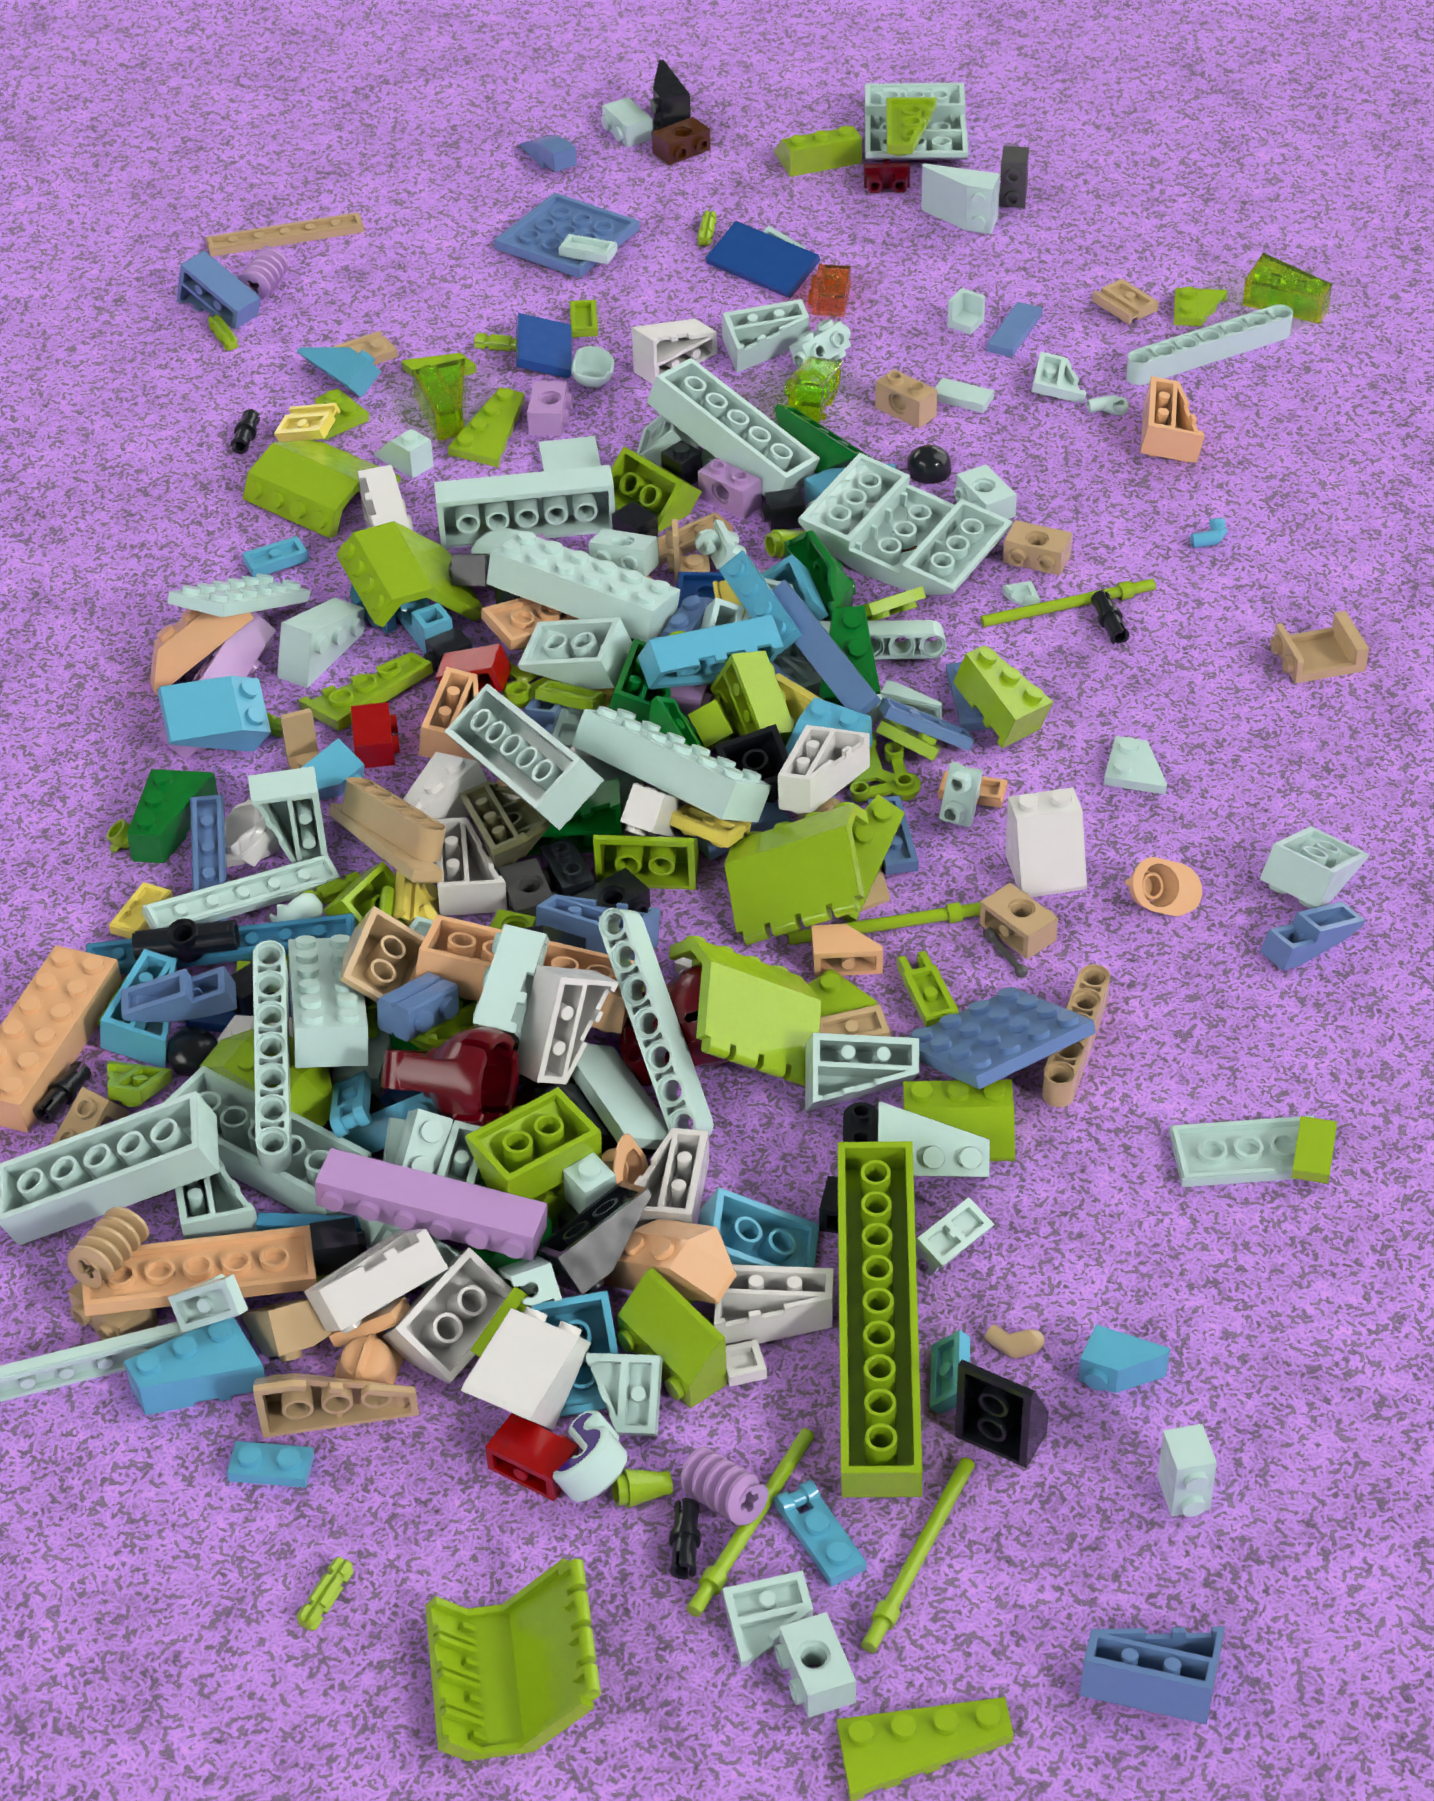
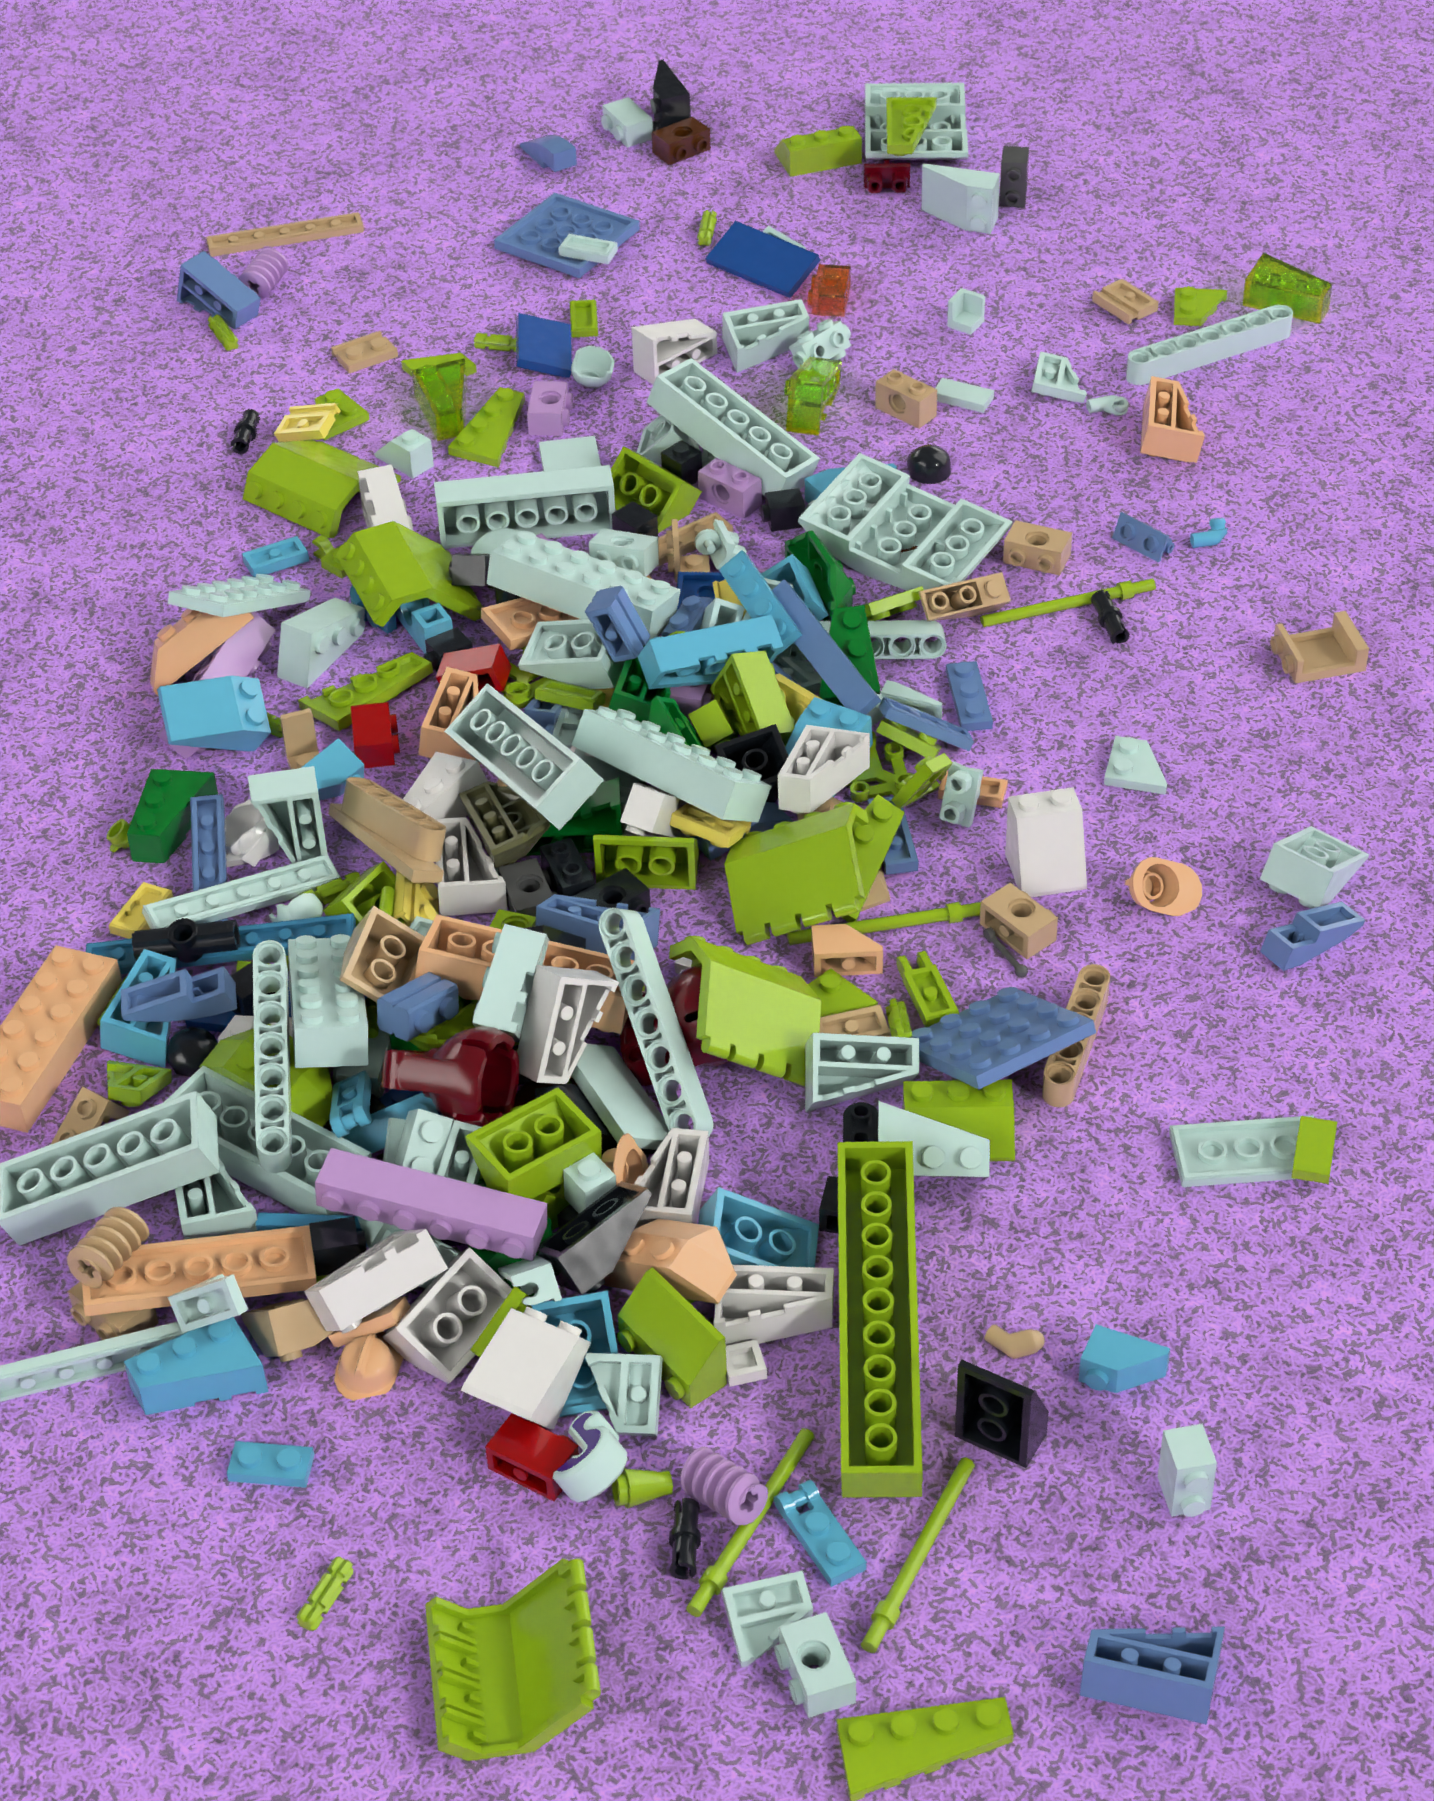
(62, 1092): black pin -> none
(316, 1402): tan wedge -> none
(328, 557): none -> lime plate
(344, 365): medium azure slope -> none
(617, 623): none -> medium blue brick
(775, 541): lime cone -> none
(828, 446): green wedge -> none
(898, 1019): none -> lime axle
(923, 781): none -> lime wing
(944, 1370): medium azure plate -> none
(952, 1235): light aqua hinge -> none
(965, 598): none -> tan slope
(986, 490): light aqua brick -> none
(1002, 695): lime wedge -> none
(1014, 329): medium blue tile -> none
(1021, 592): light aqua tile -> none
(1142, 537): none -> medium blue hinge

